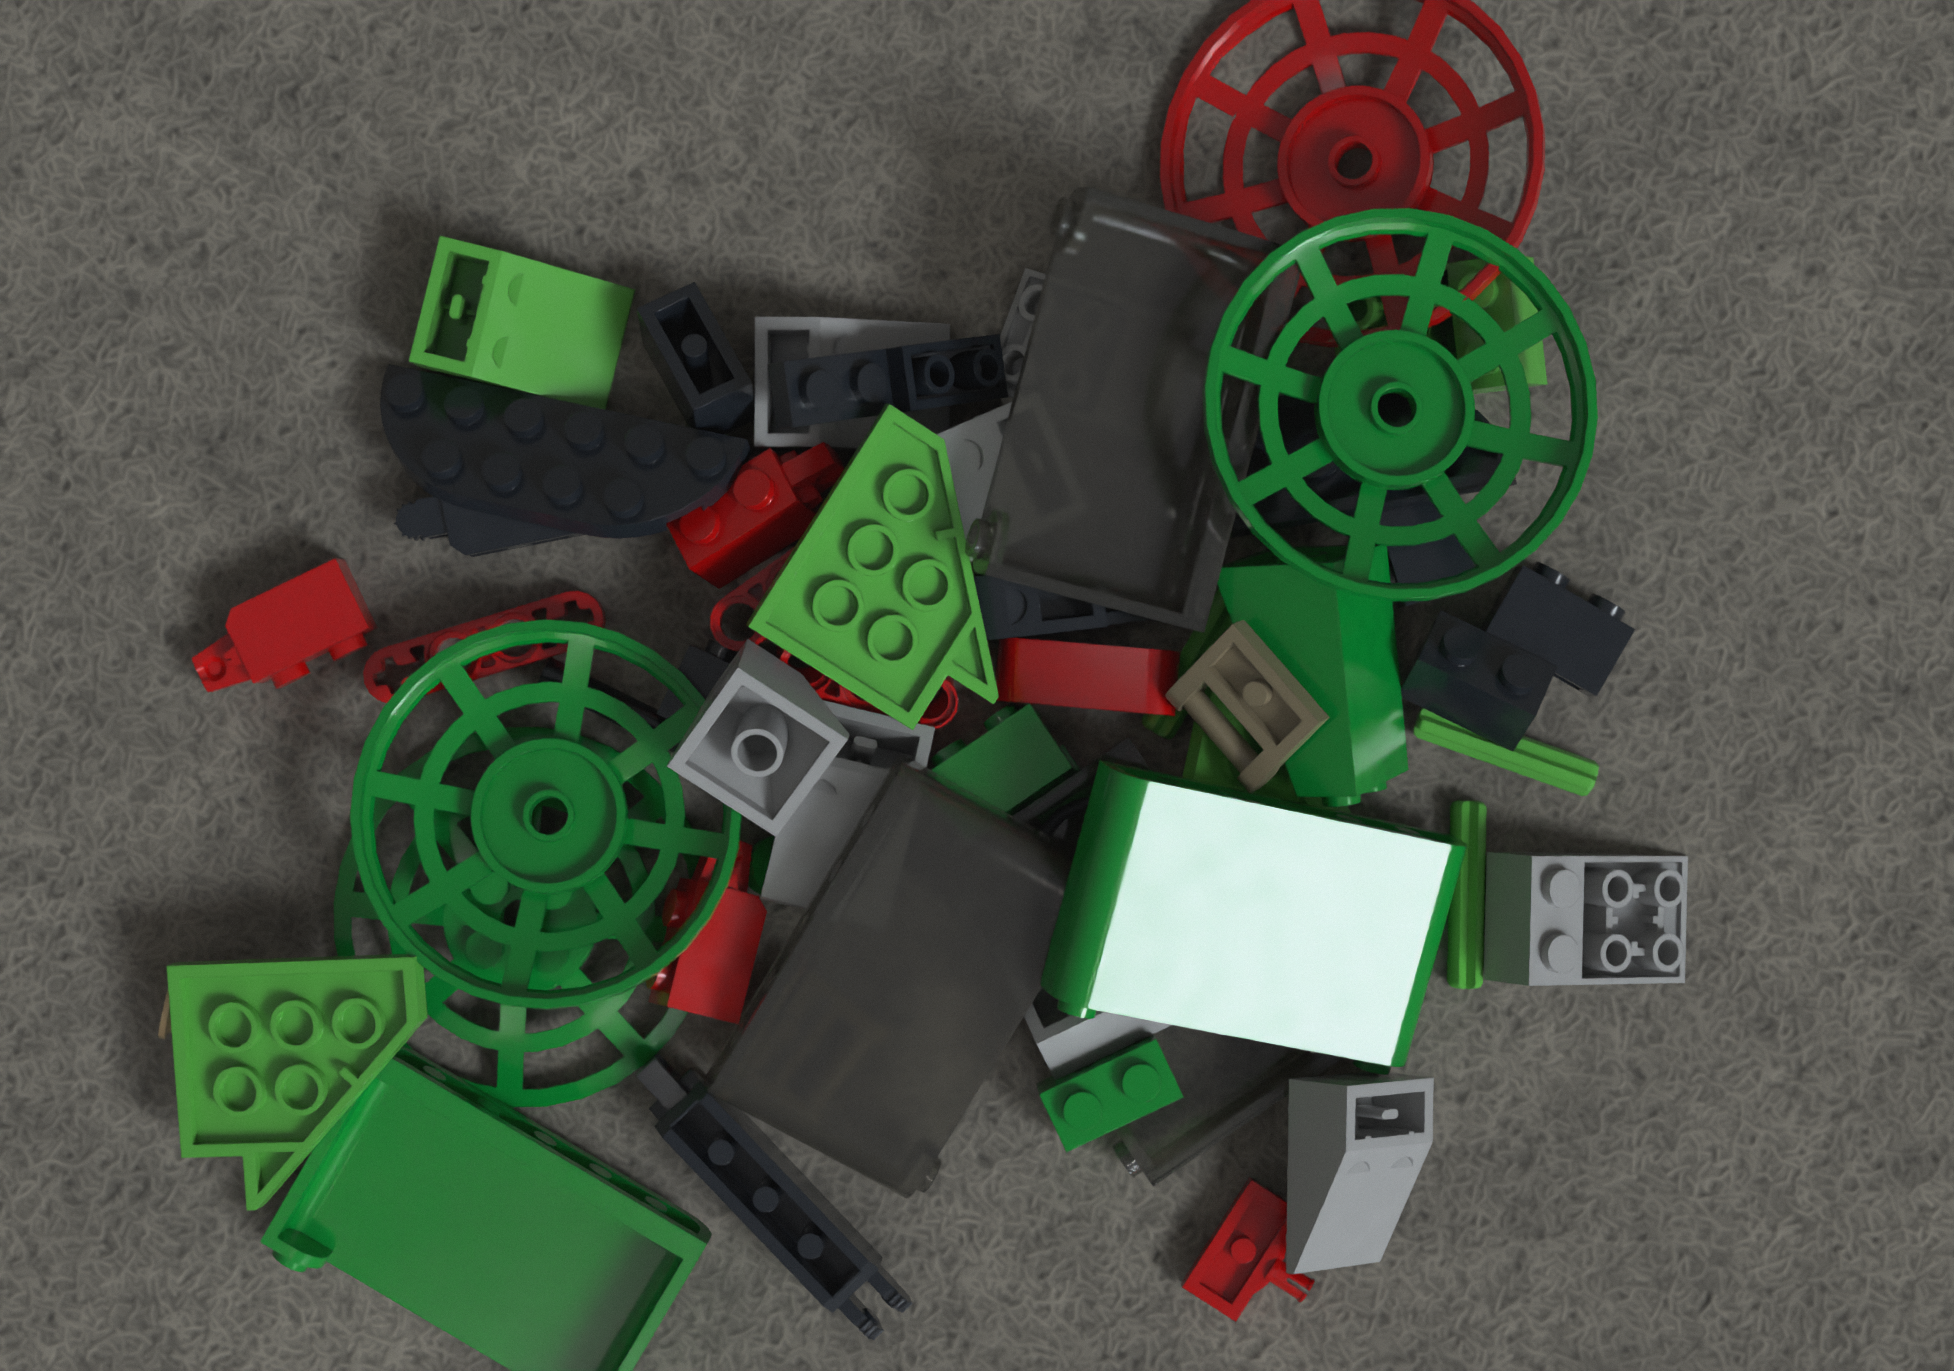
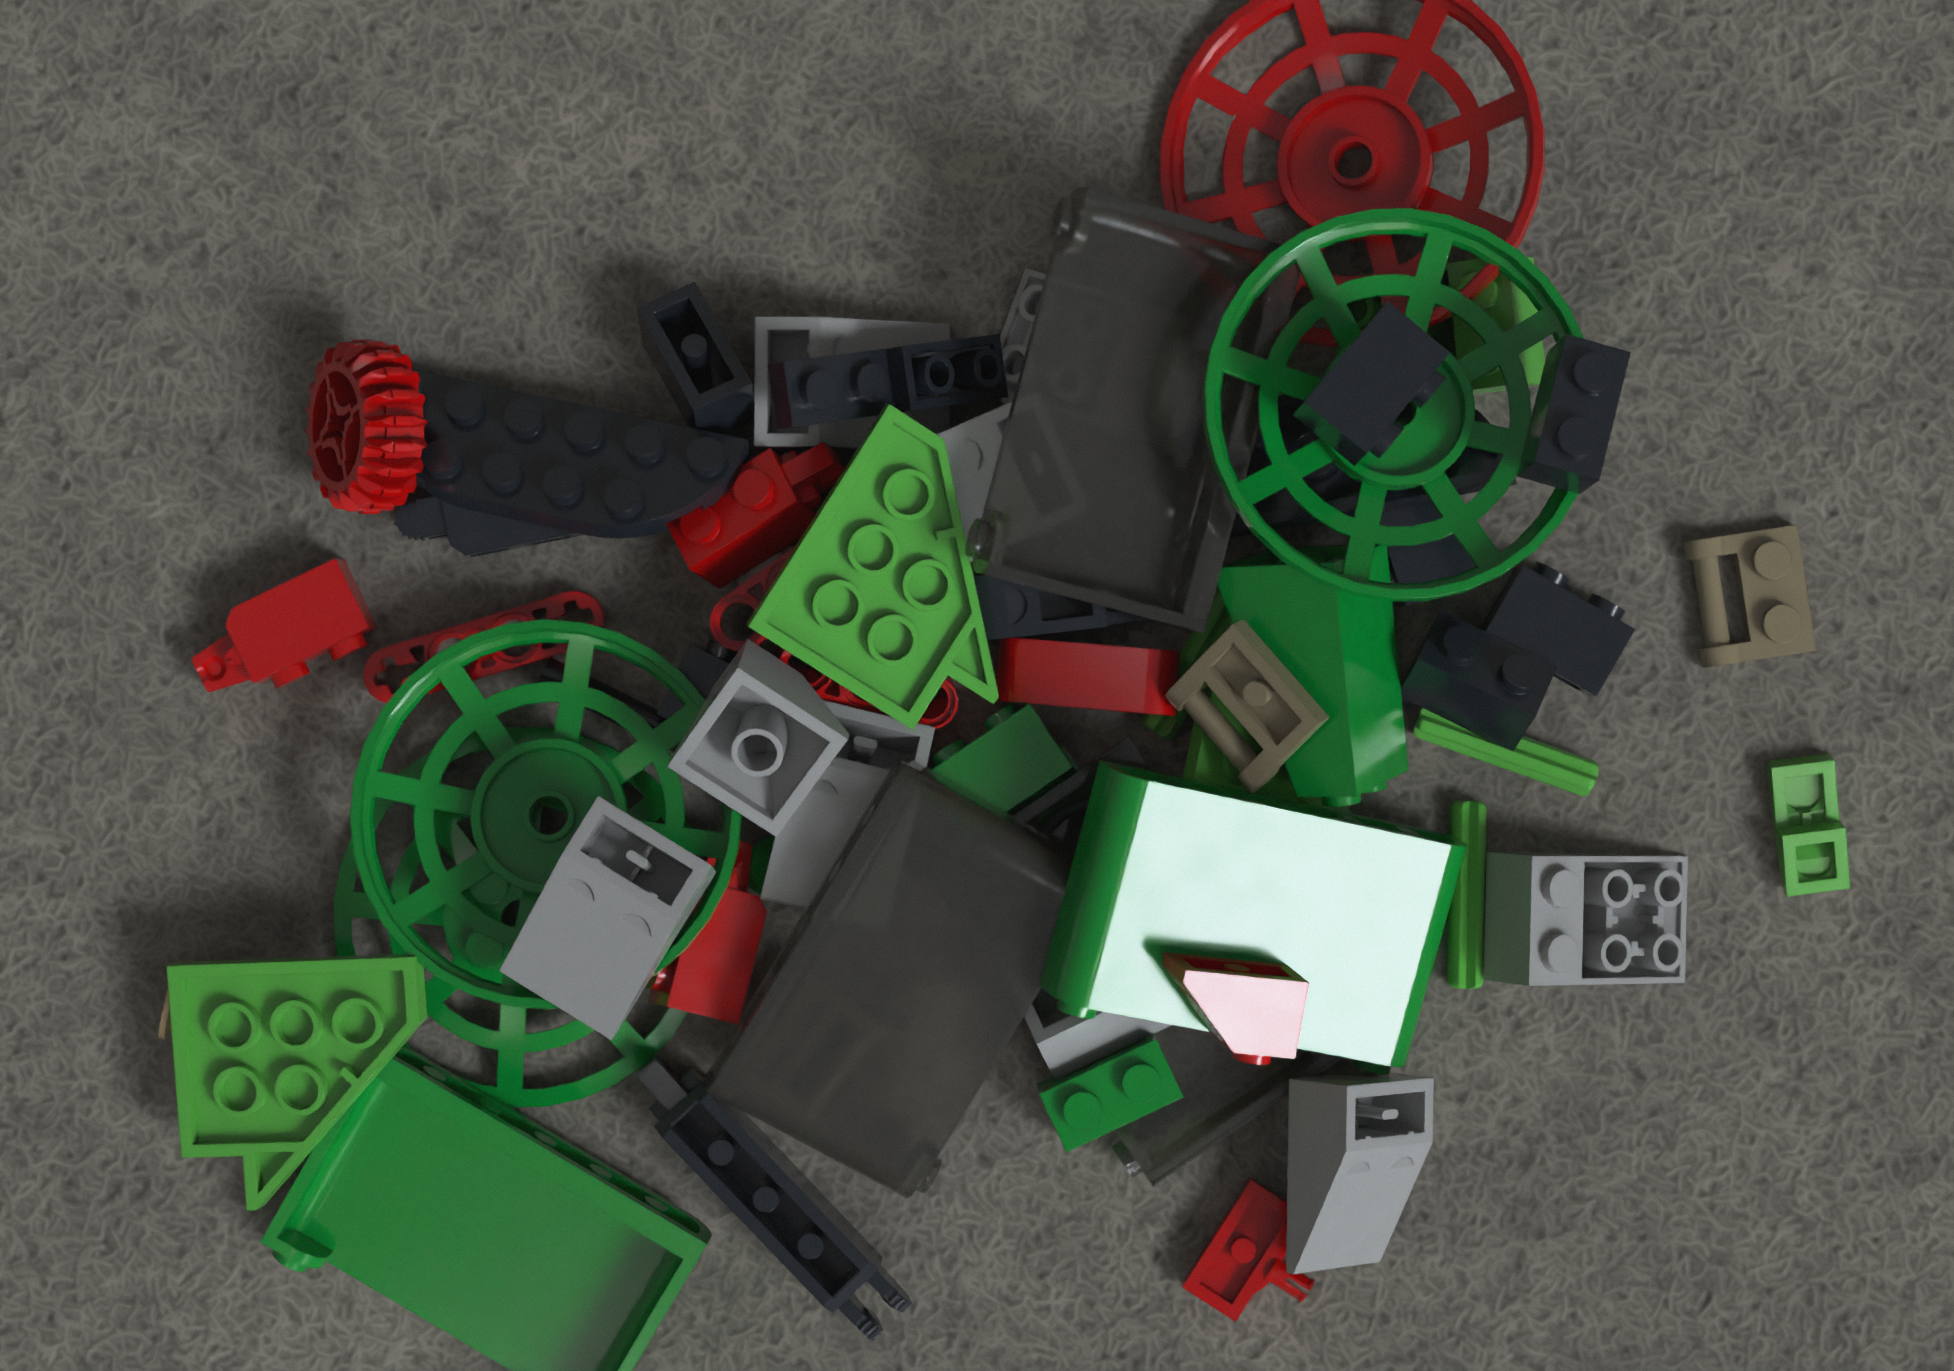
(366, 426): none -> red gear
(521, 324): bright green slope -> none
(606, 917): none -> light grey slope
(1244, 1003): none -> slope
(1373, 384): none -> black brick
(1573, 414): none -> black brick
(1770, 595): none -> dark tan plate
(1807, 825): none -> bright green slope

